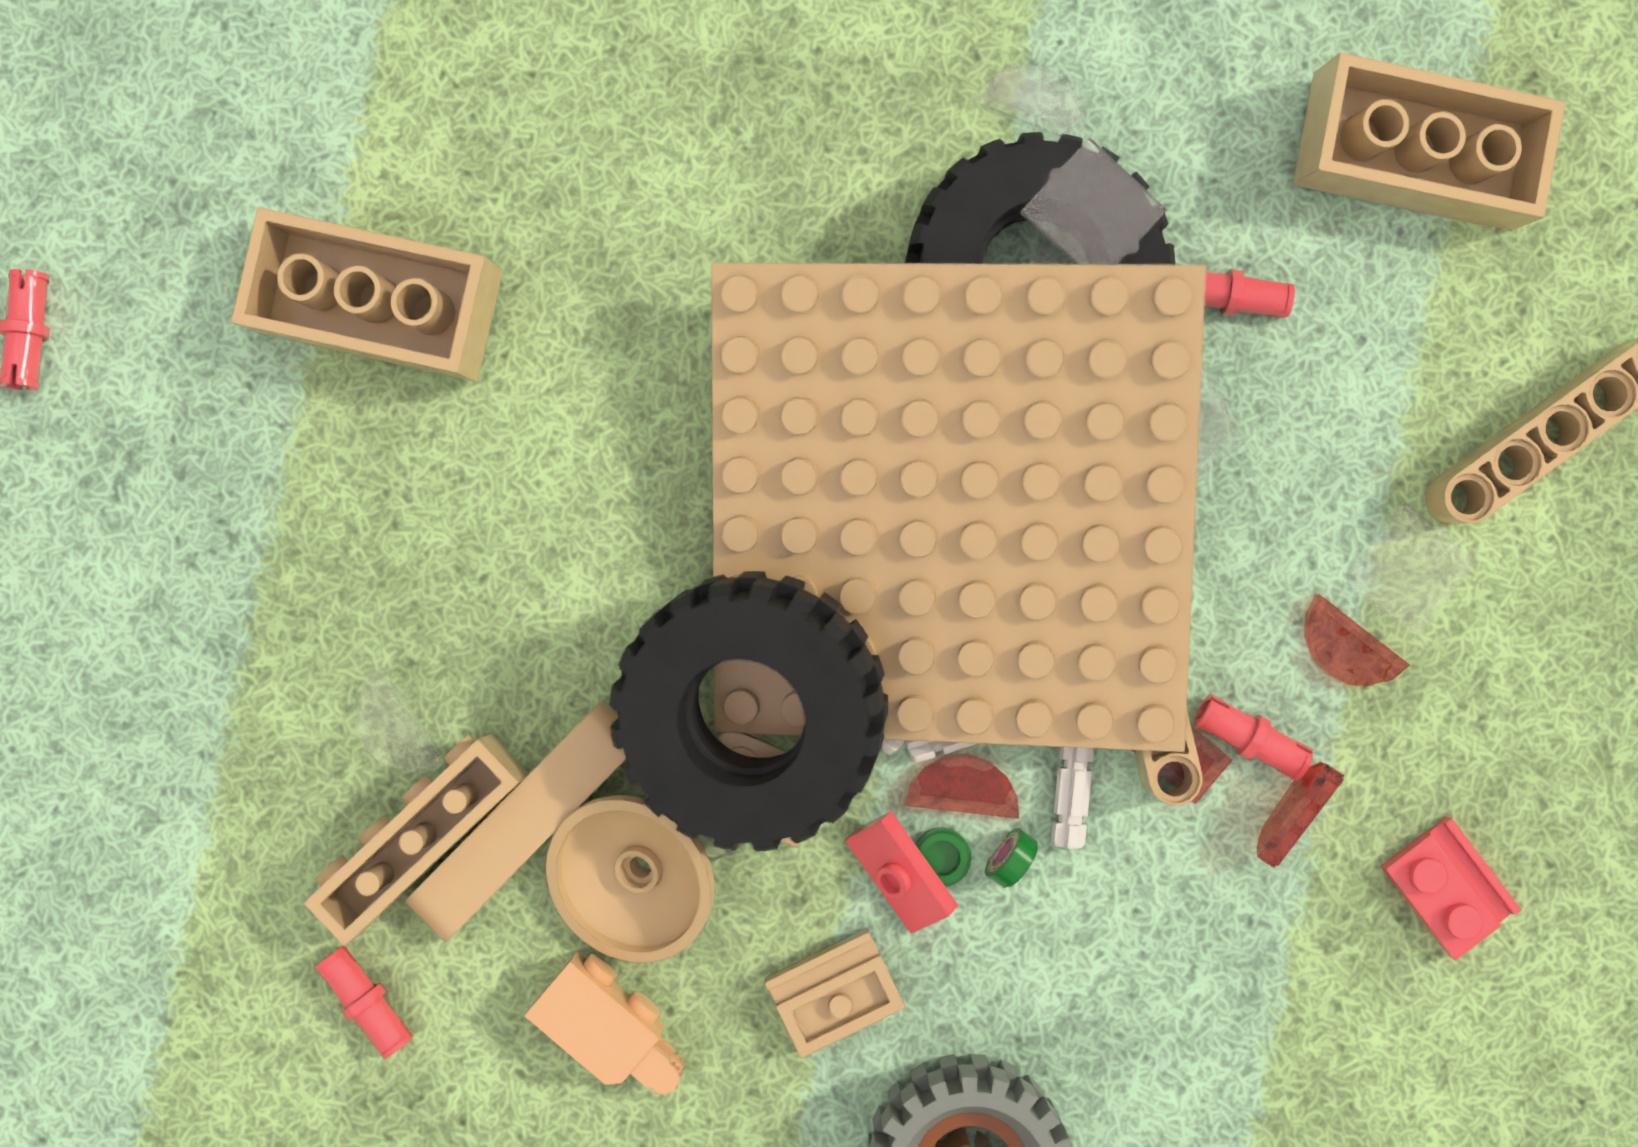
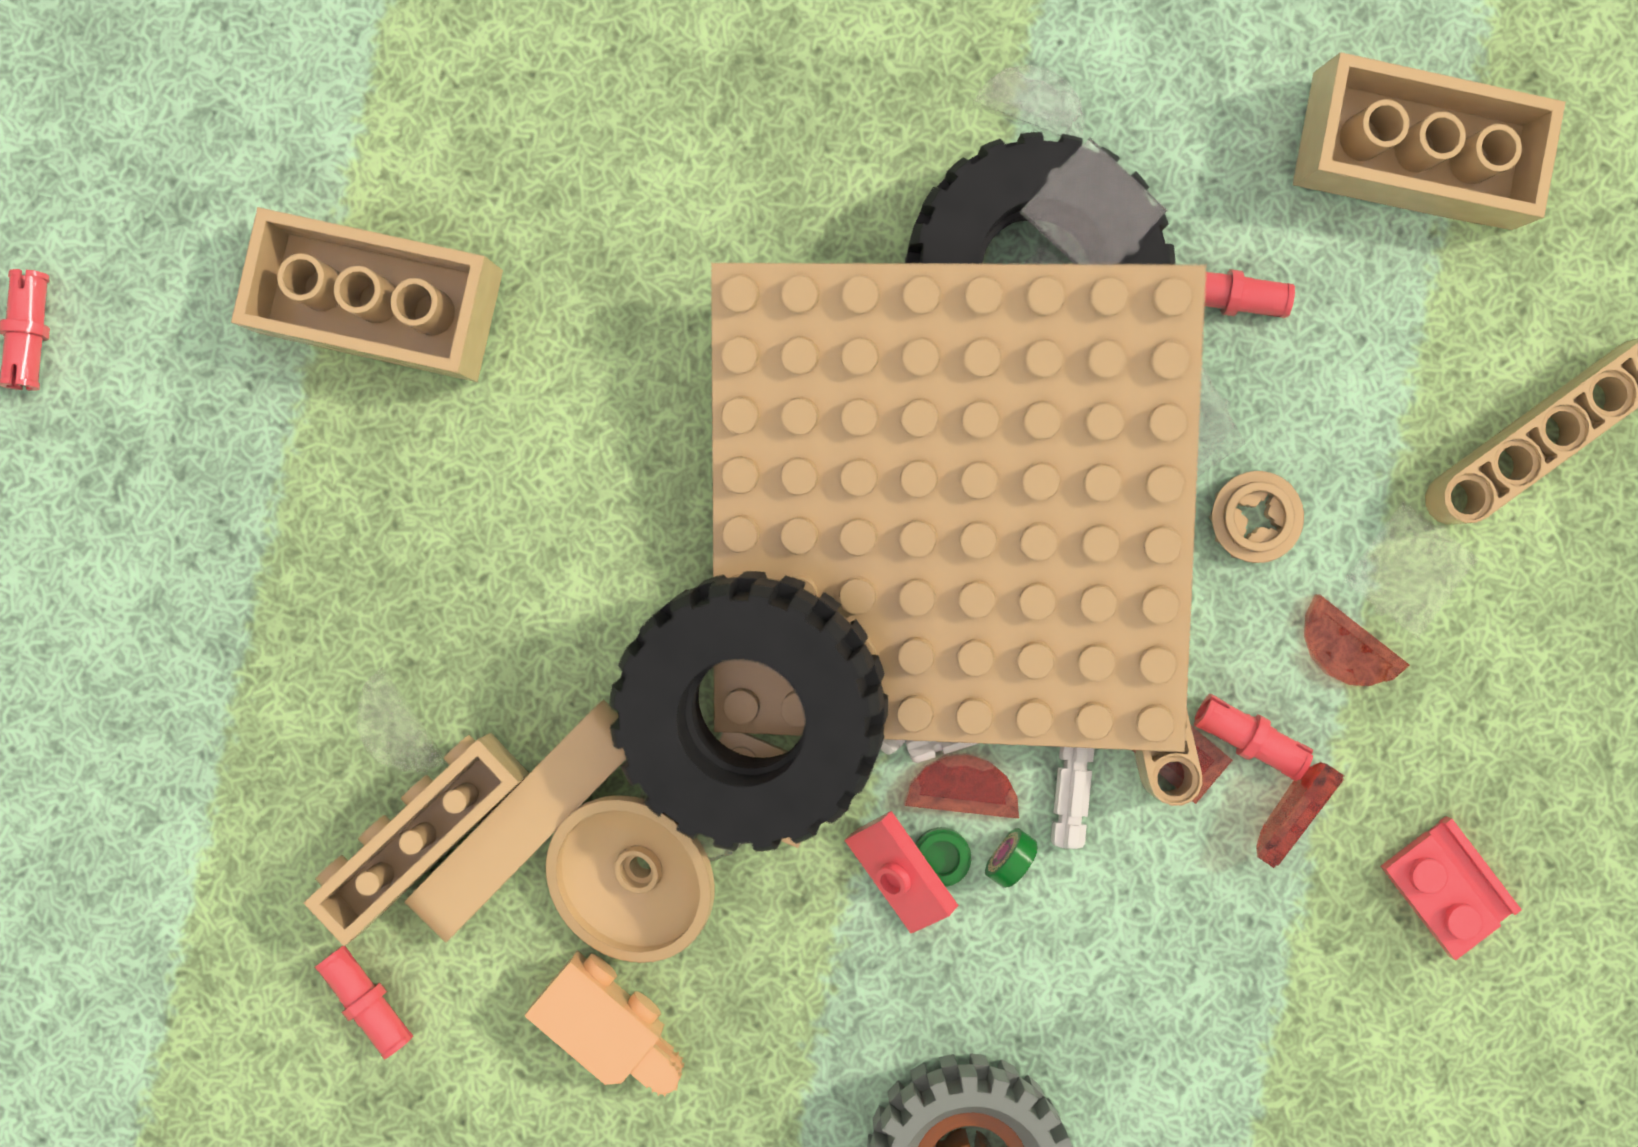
(834, 993): tan plate -> none
(1283, 510): none -> tan gear

